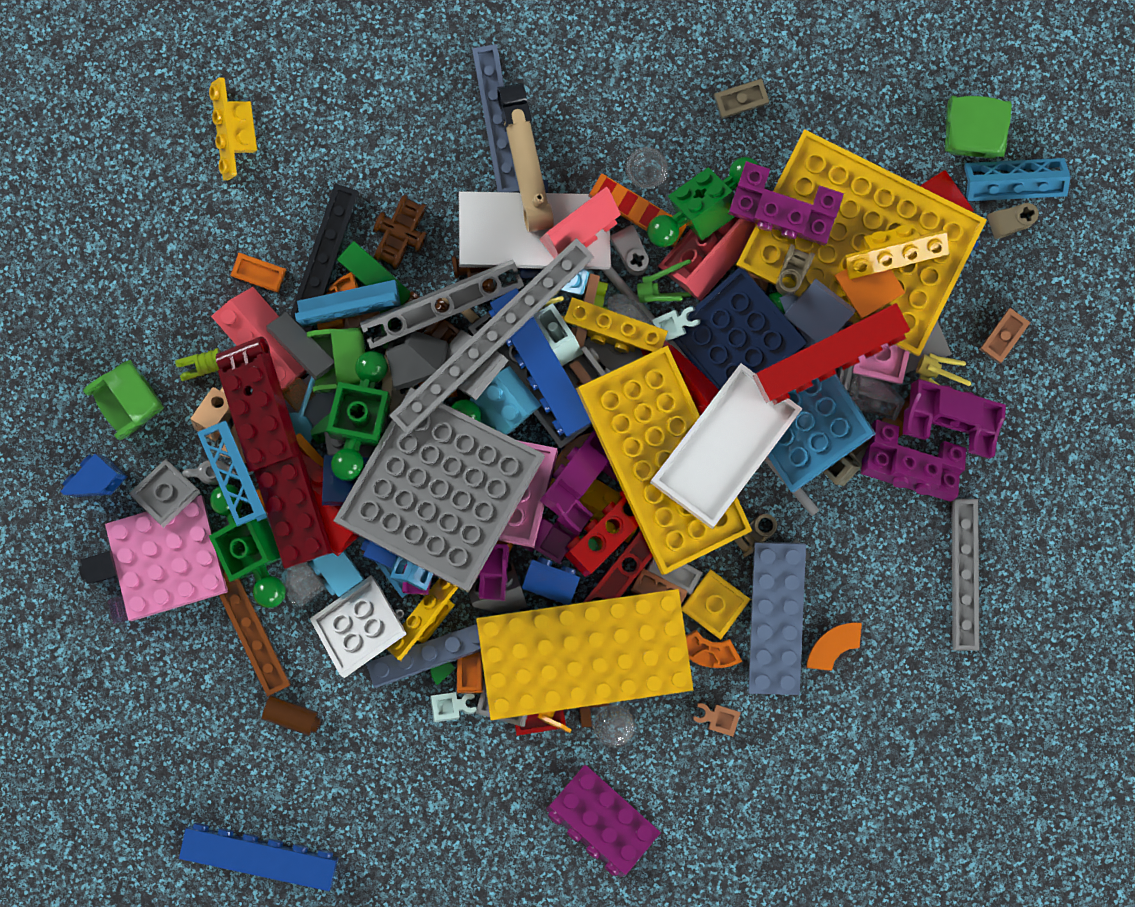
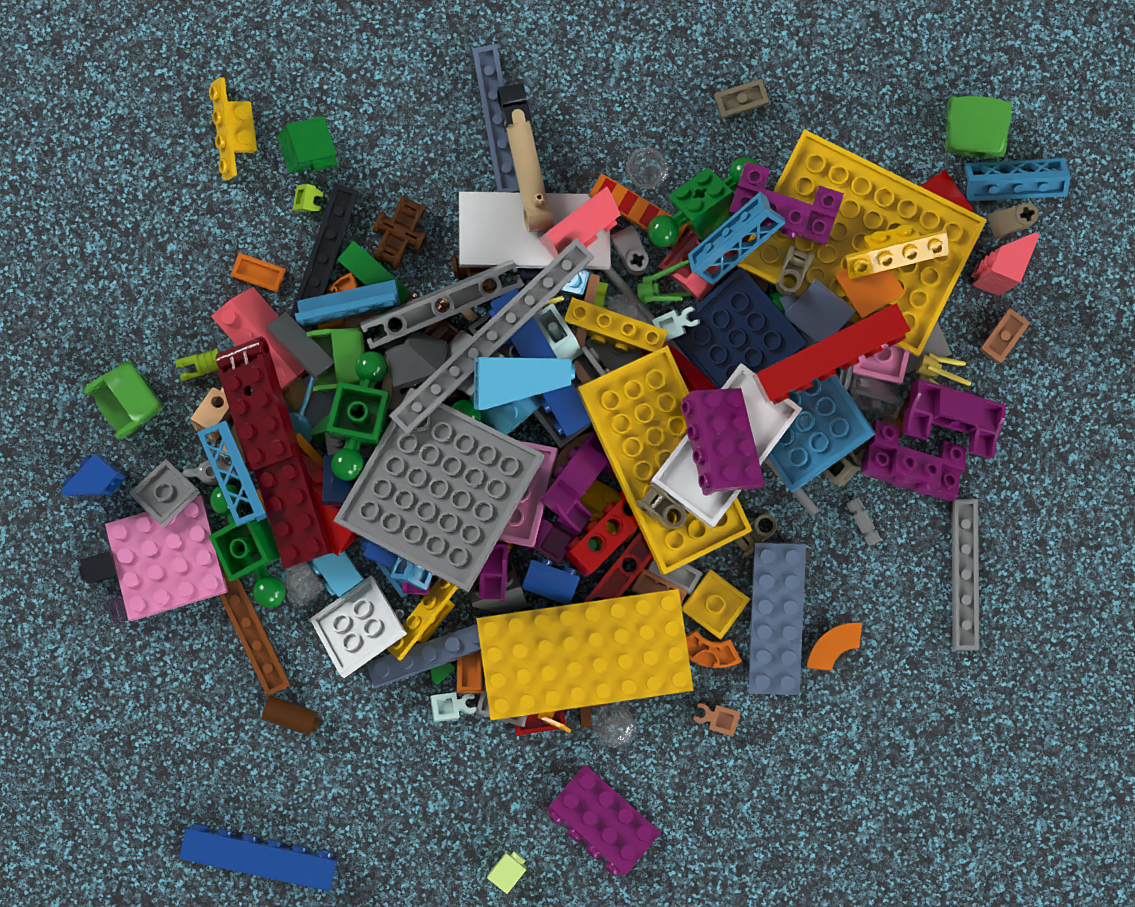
(304, 198): none -> lime tile
(307, 146): none -> green plate
(507, 871): none -> yellowish green brick
(512, 379): none -> medium azure slope
(659, 507): none -> dark tan piece
(721, 440): none -> magenta bracket
(729, 237): none -> dark azure fence
(863, 521): none -> light grey axle
(1004, 266): none -> coral slope

